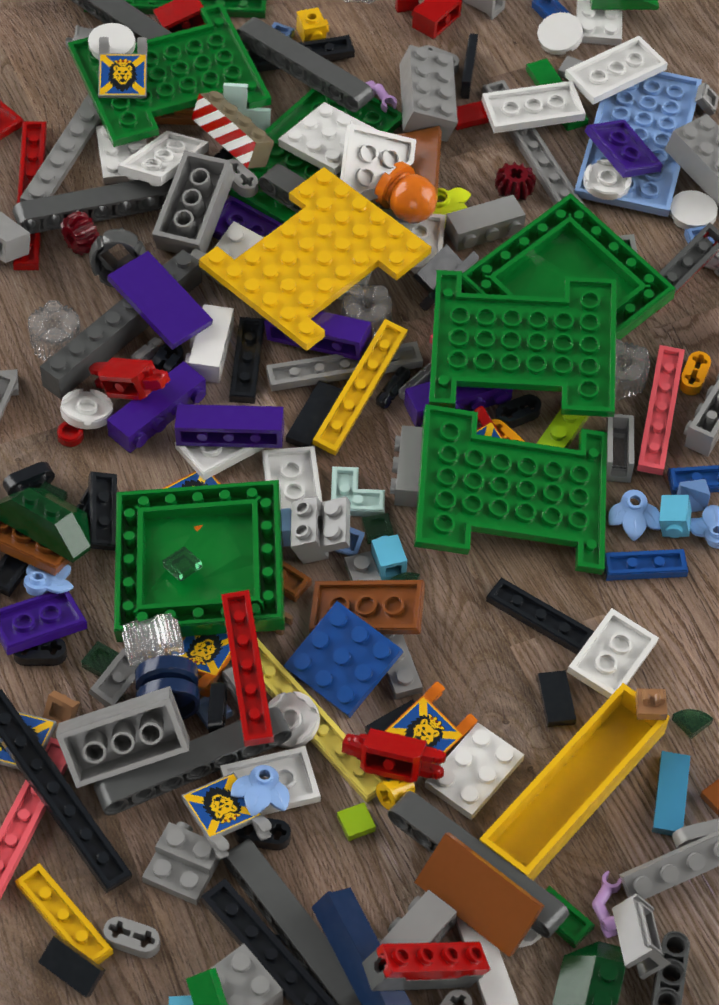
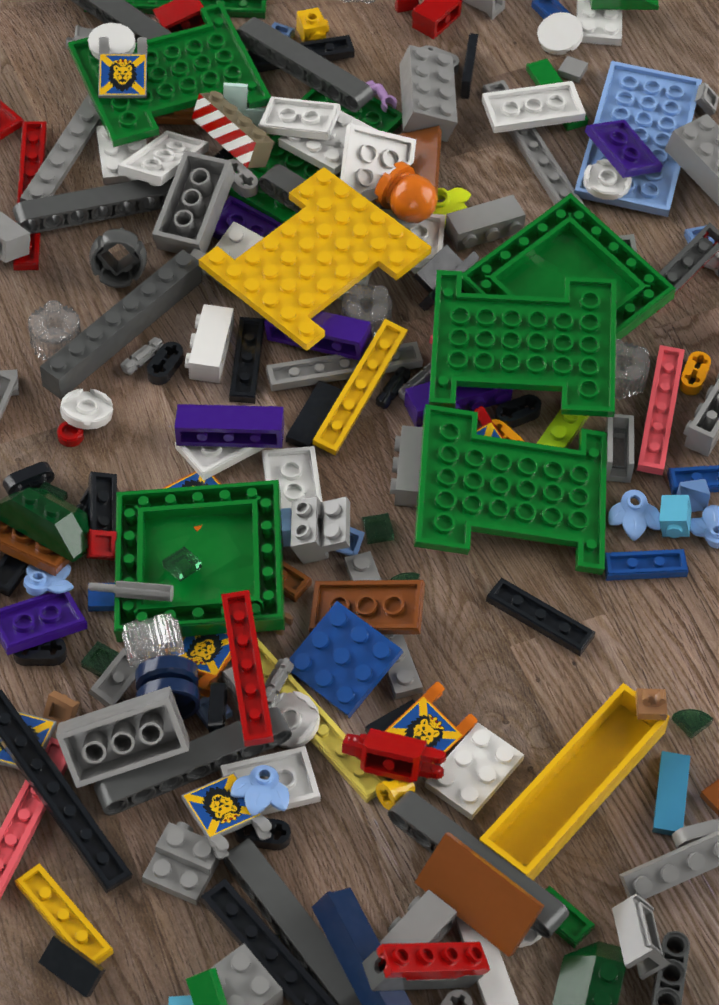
(79, 232): dark red gear -> none
(100, 600): none -> blue tile
(101, 544): none -> red tile
(128, 378): red hinge -> none
(133, 933): light grey beam -> none
(136, 590): none -> light grey axle
(151, 415): dark purple brick -> none
(160, 300): dark purple tile -> none
(277, 679): none -> light grey axle
(299, 118): none -> white tile
(356, 821): lime tile -> none
(362, 501): light aqua tile -> none
(389, 556): medium azure brick -> none
(471, 115): red tile -> none
(515, 181): dark red gear -> none
(556, 698): black tile -> none
(606, 921): lavender arm -> none
(612, 654): white plate -> none
(616, 69): white plate -> none
(693, 209): white tile -> none

